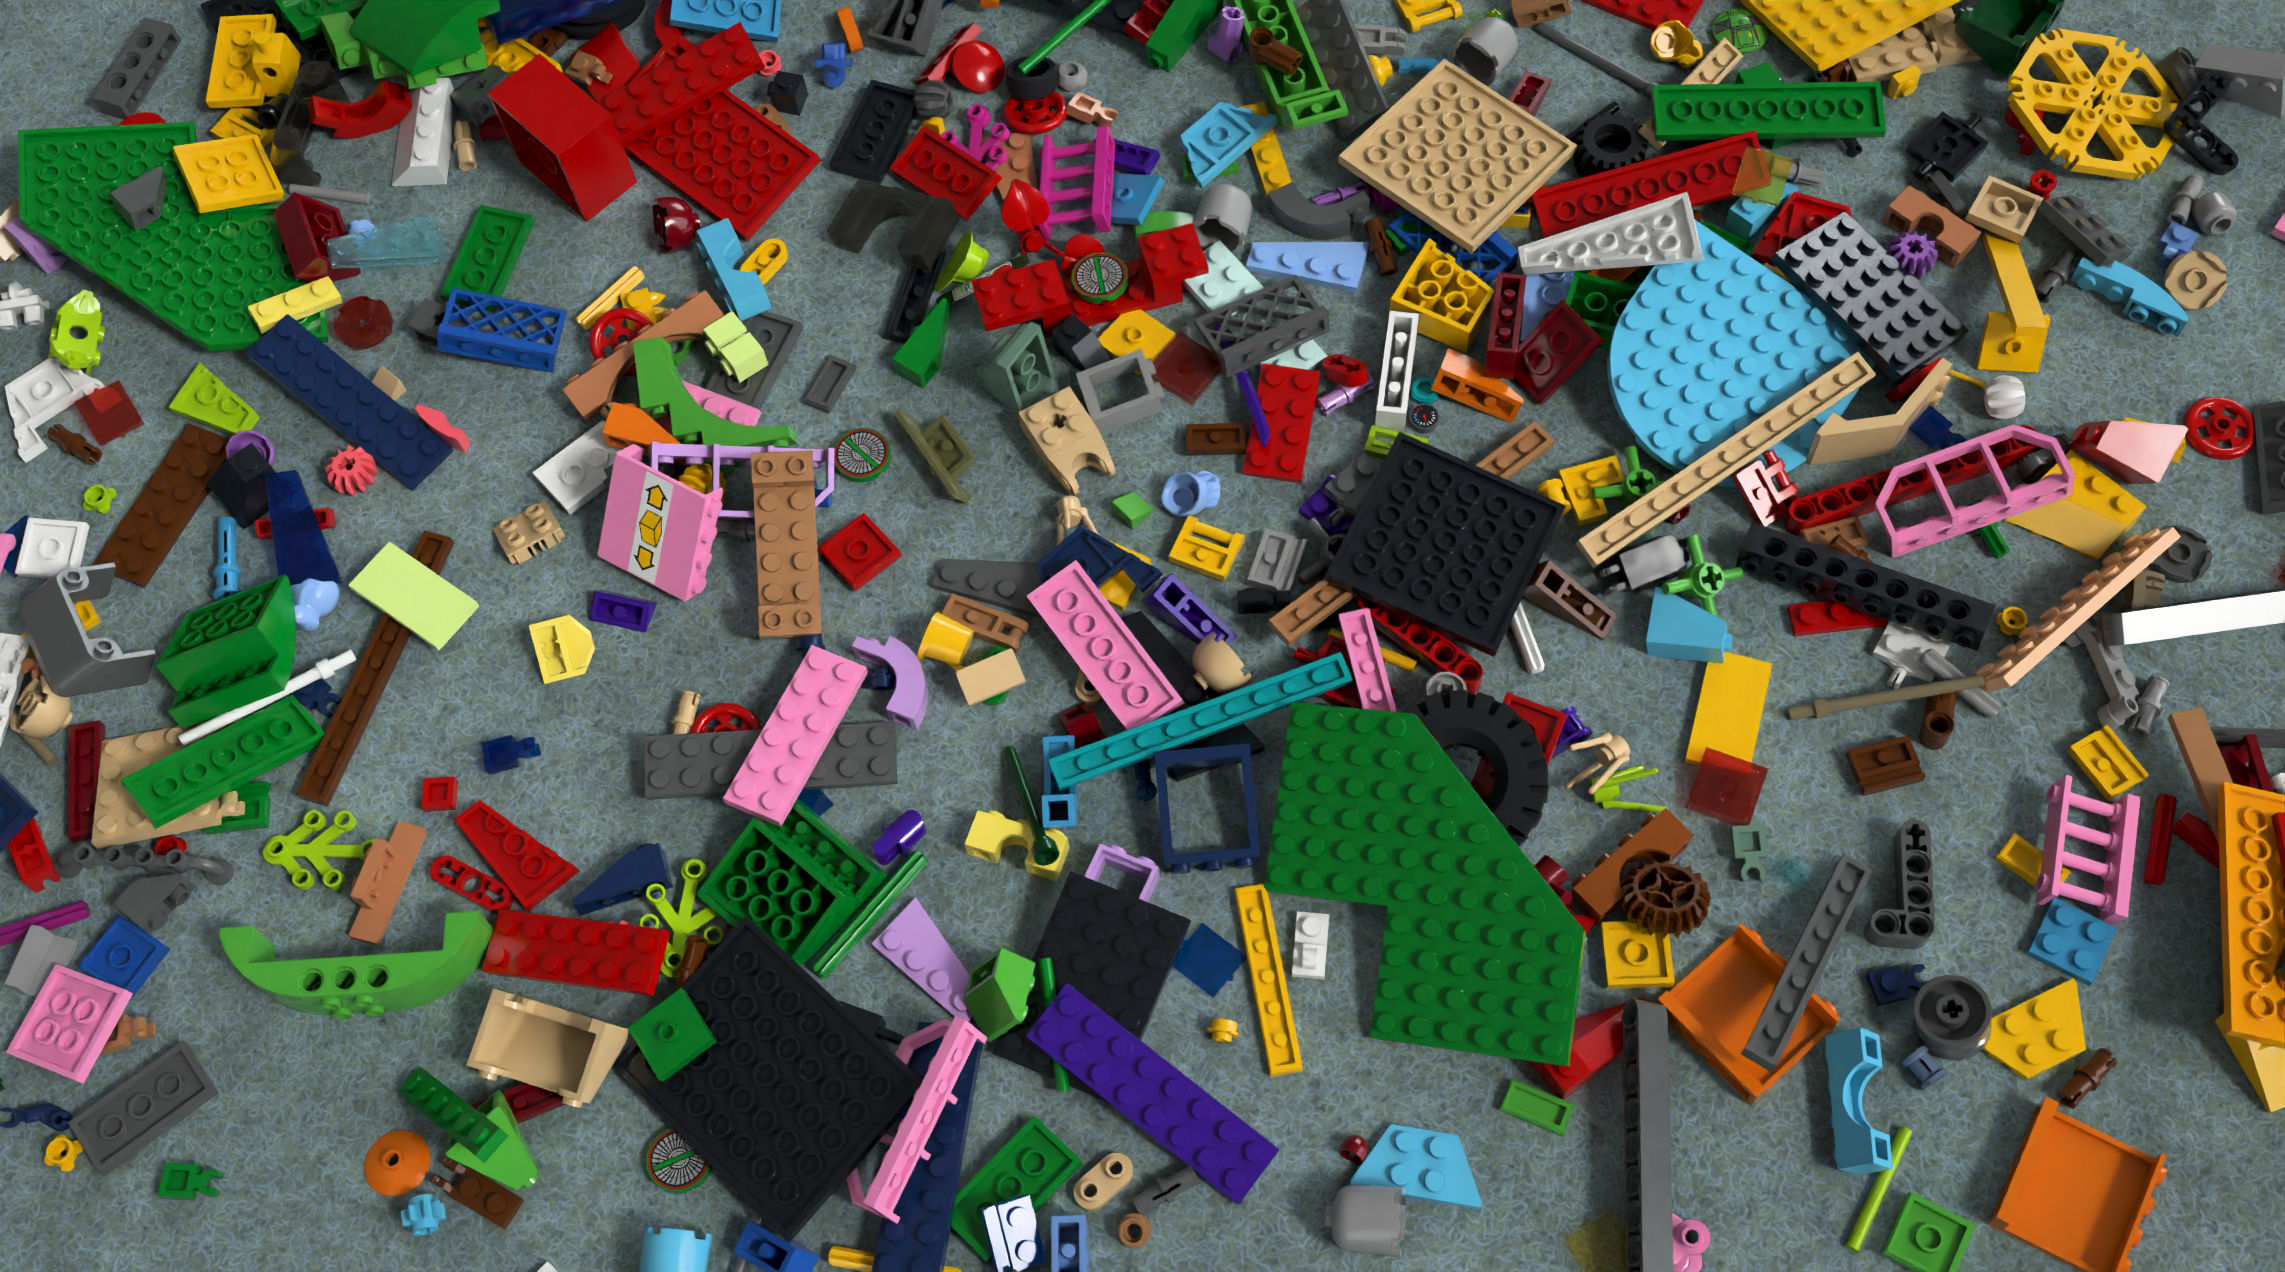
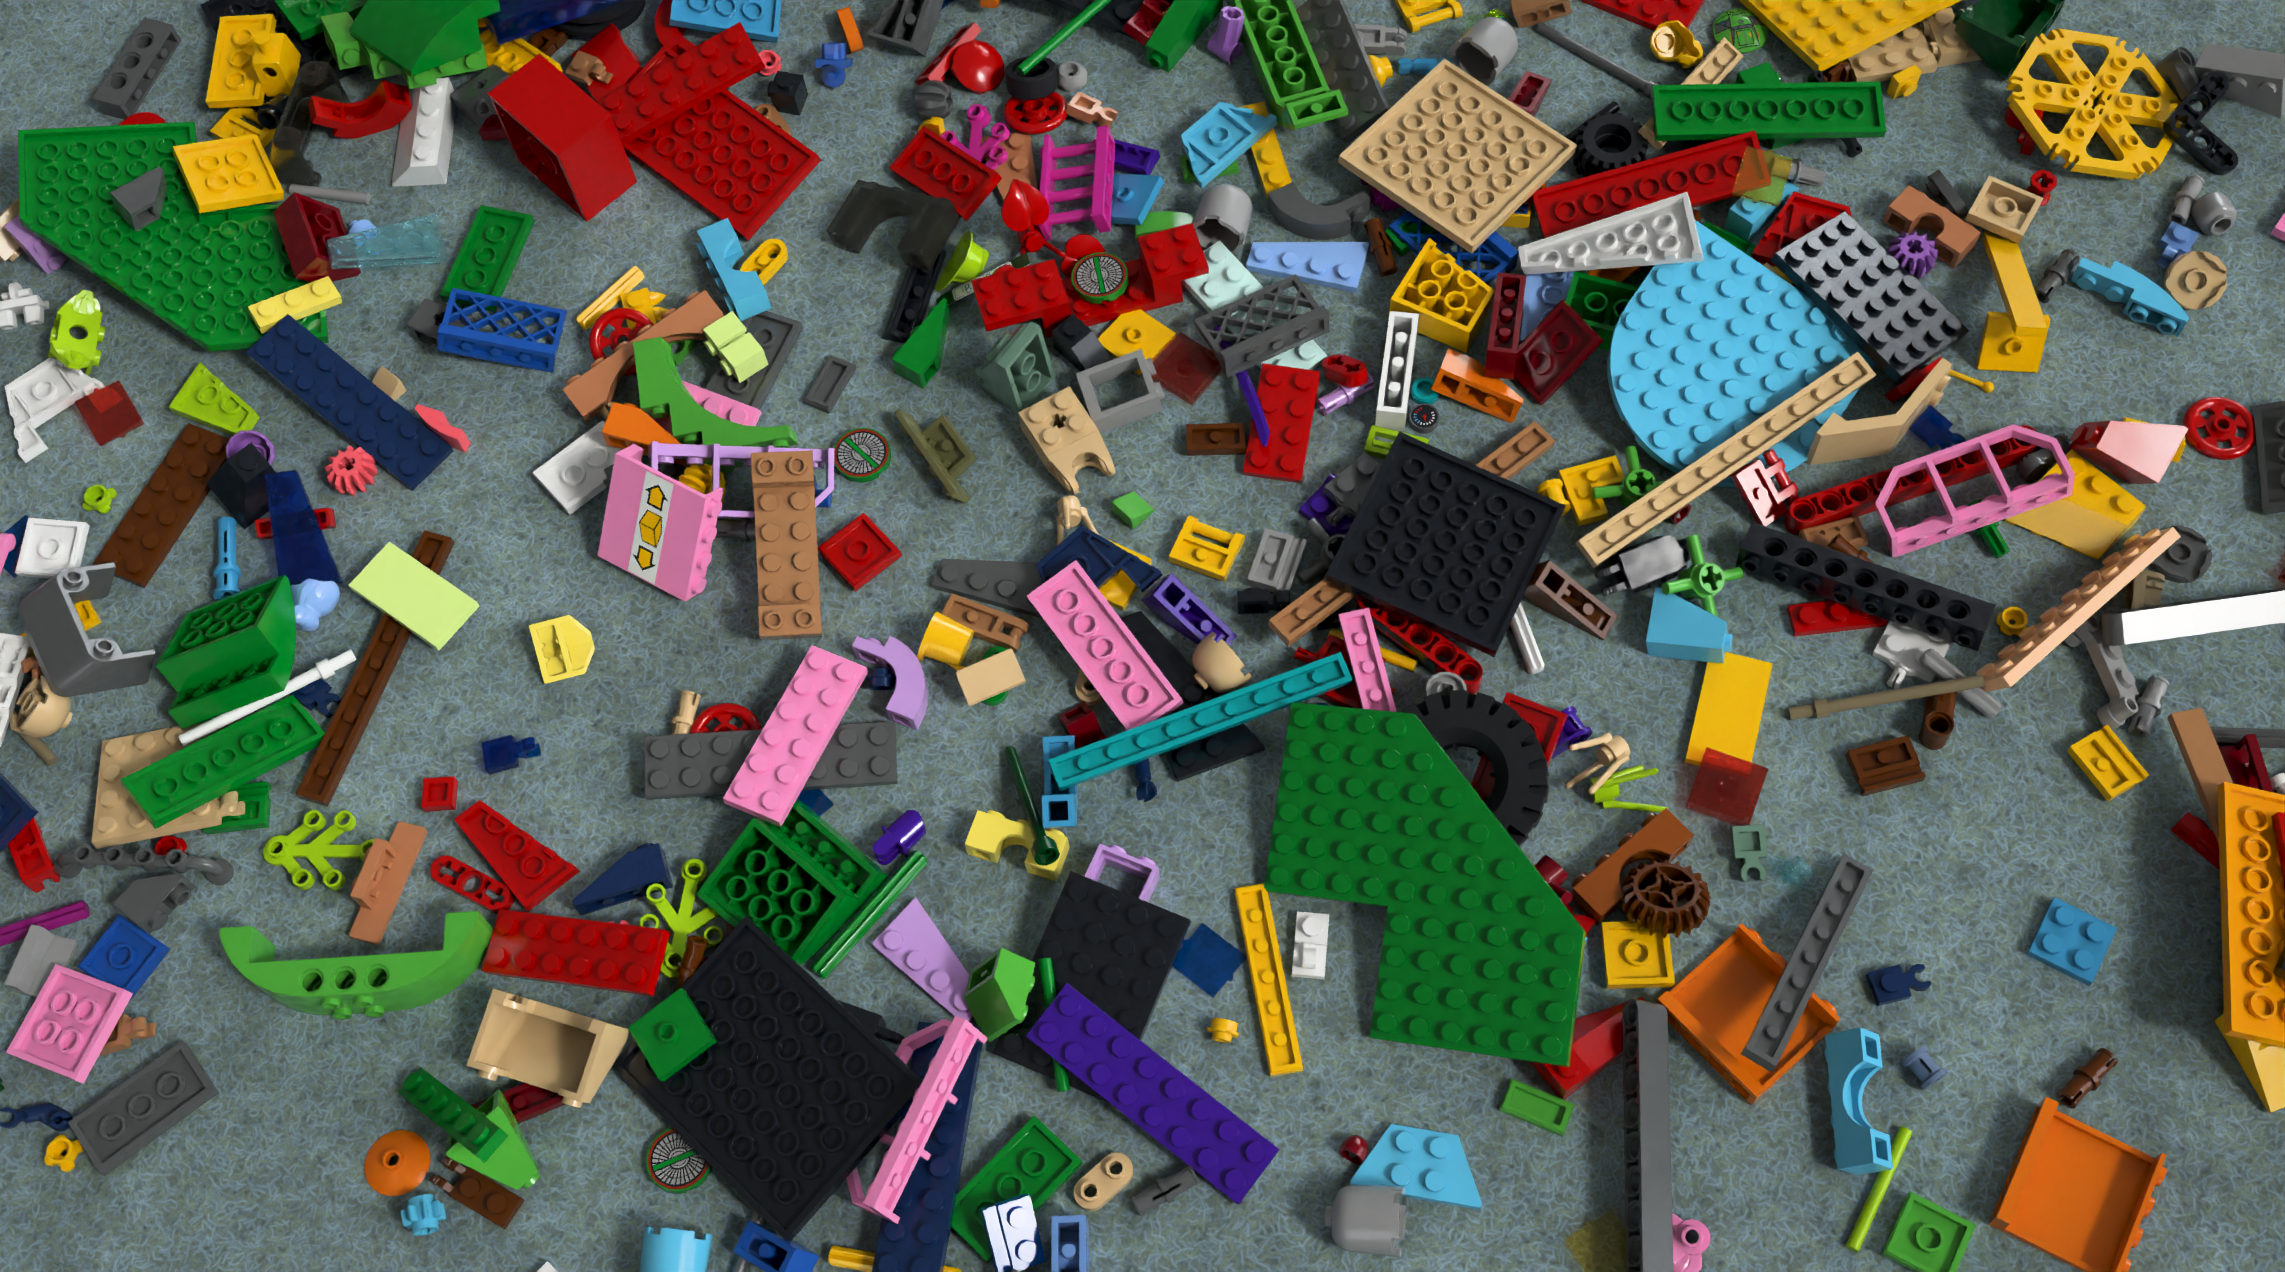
(74, 444): reddish brown pin -> none
(84, 766): dark red plate -> none
(184, 1180): green plate -> none
(364, 336): clear red plate -> none
(464, 146): tan axle -> none
(526, 529): tan hinge -> none
(622, 610): dark purple slope -> none
(674, 223): dark red cylinder -> none
(805, 643): dark blue plate -> none
(875, 132): black plate -> none
(1126, 1237): medium nougat plate -> none
(1190, 493): light blue hair -> none
(1206, 757): dark blue window -> none
(1267, 50): reddish brown piece -> none
(1341, 194): medium lavender axle -> none
(1907, 884): dark grey beam -> none
(1947, 146): black plate -> none
(1947, 1036): dark grey wheel -> none
(2004, 397): white piece -> none
(2024, 859): yellow tile -> none
(2039, 1032): yellow wing -> none
(2085, 229): dark grey plate -> none
(2118, 843): bright pink fence -> none
(2160, 839): red axle -> none

